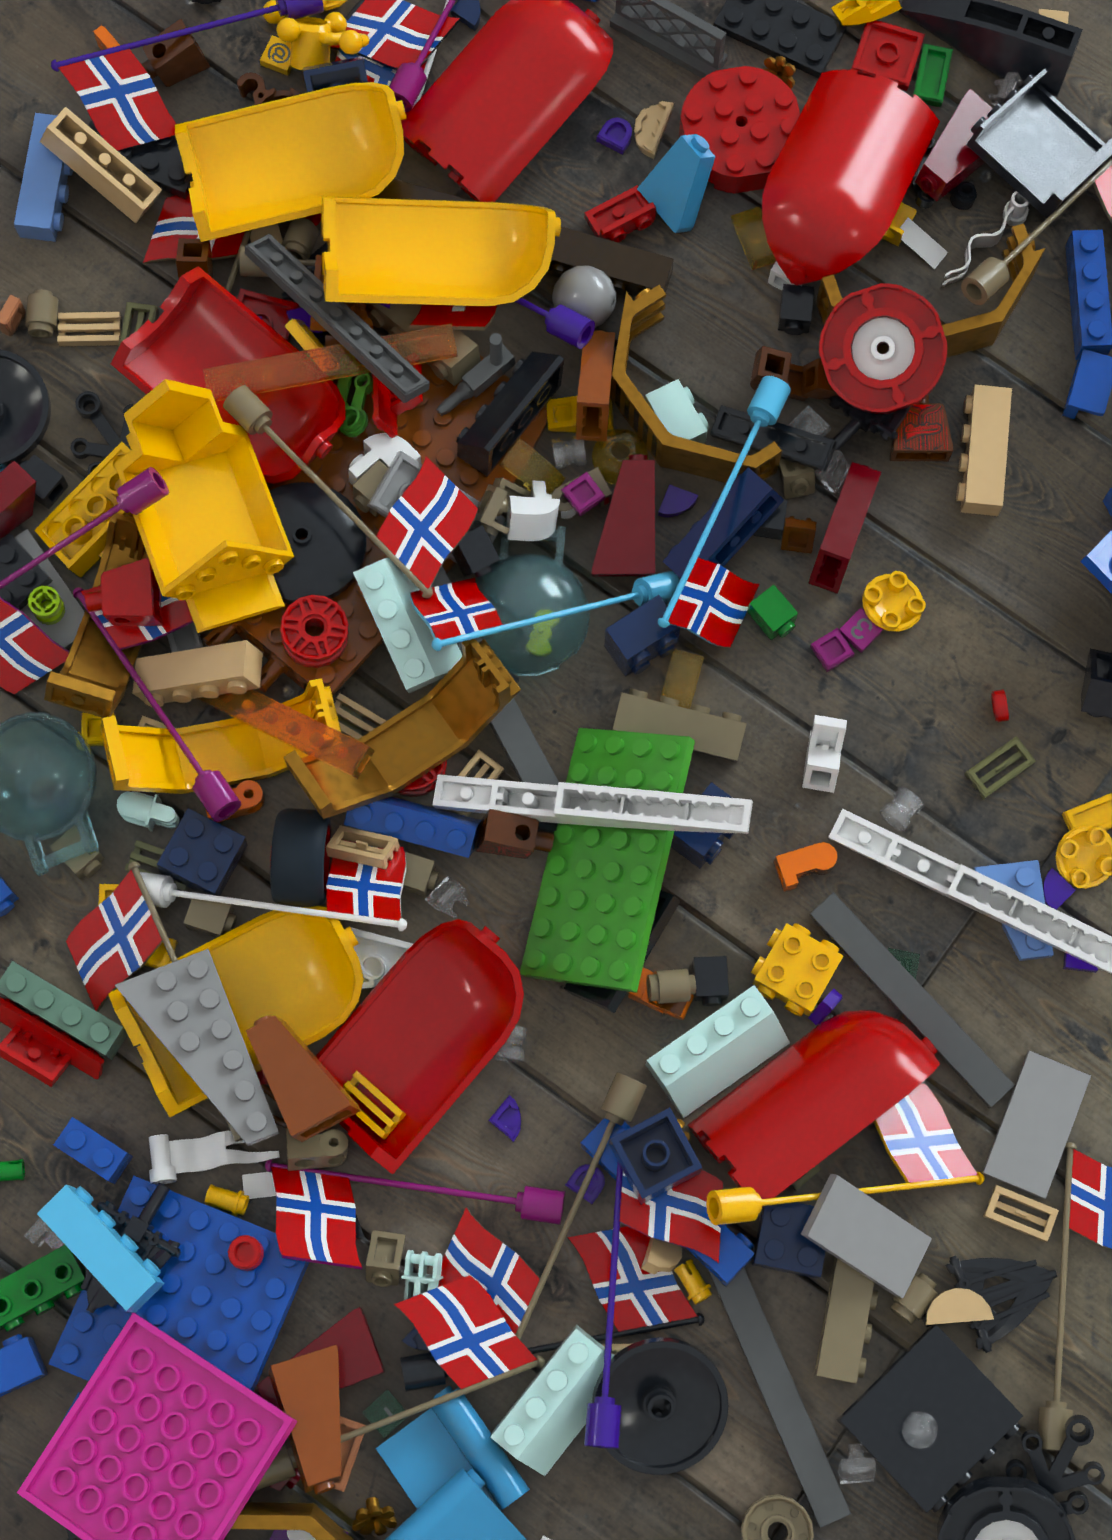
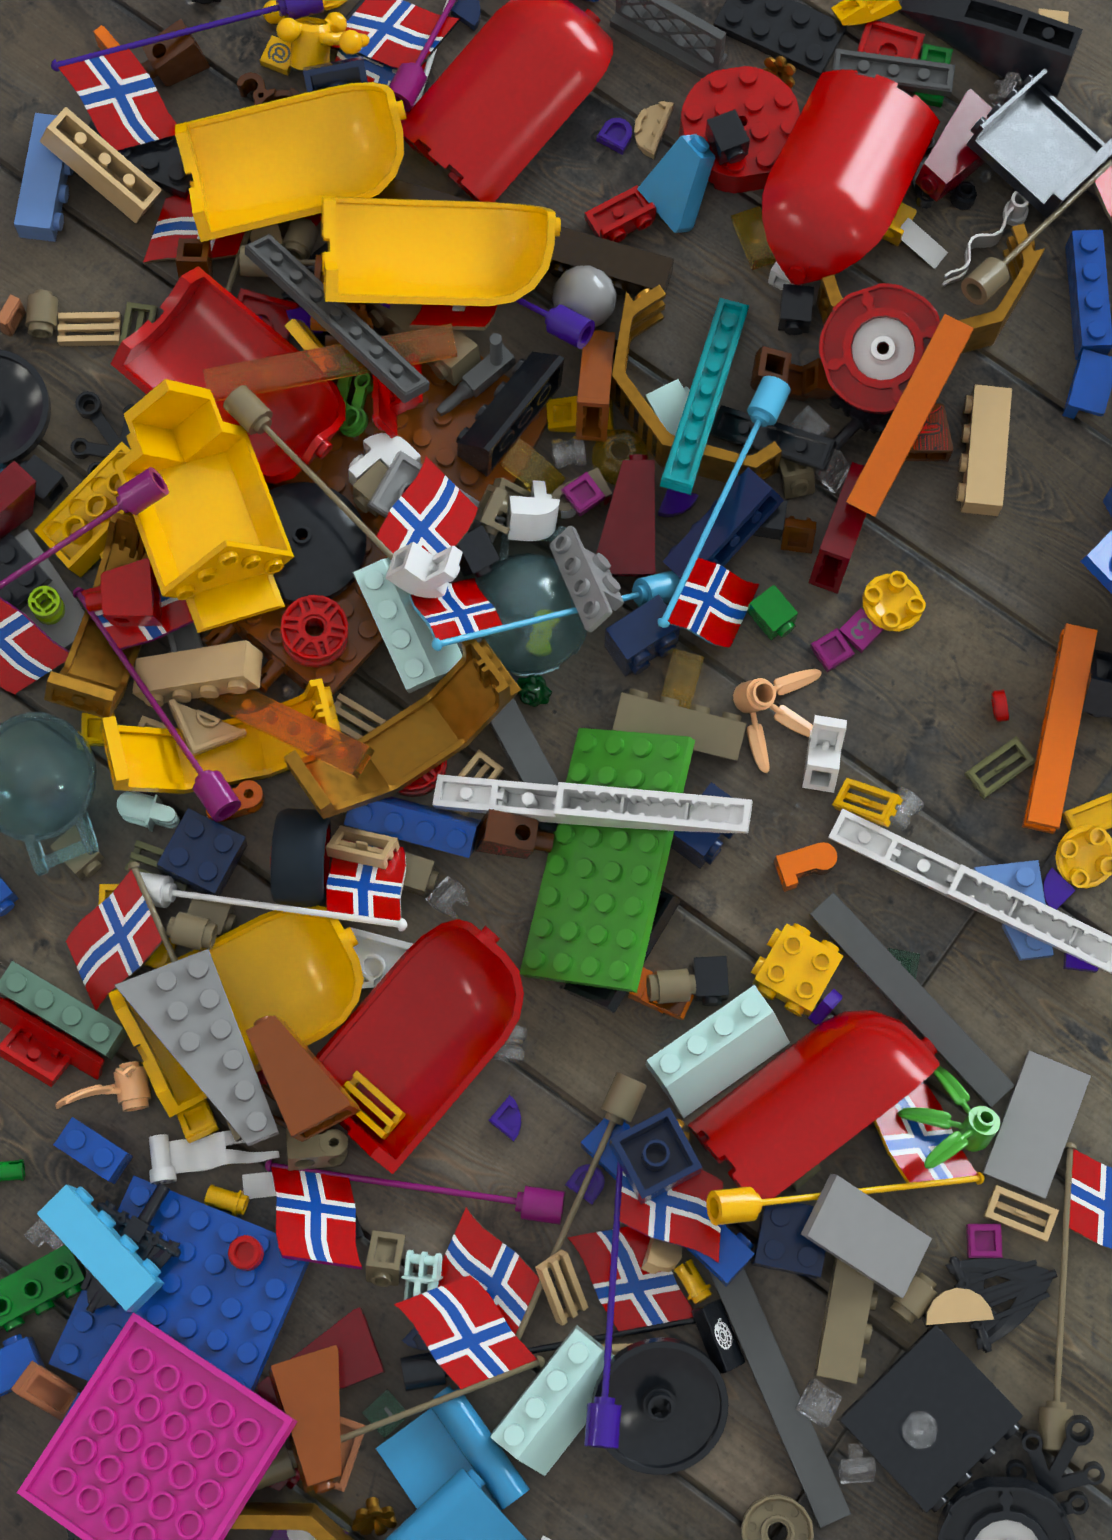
(45, 1390): none -> nougat tile
(130, 1086): none -> light nougat plant
(192, 931): none -> dark tan brick
(197, 1121): none -> yellow tile
(201, 730): none -> tan tile
(421, 572): none -> white brick
(533, 690): none -> dark green plant
(573, 1284): none -> tan tile
(587, 579): none -> light grey bracket
(704, 396): none -> teal tile
(718, 1336): none -> black slope
(727, 137): none -> black brick
(759, 696): none -> light nougat plant
(819, 1403): none -> clear tile
(887, 810): none -> yellow tile
(909, 73): none -> dark grey tile
(910, 415): none -> orange piece
(972, 1134): none -> bright green plant
(984, 1240): none -> magenta tile
(1060, 729): none -> orange piece

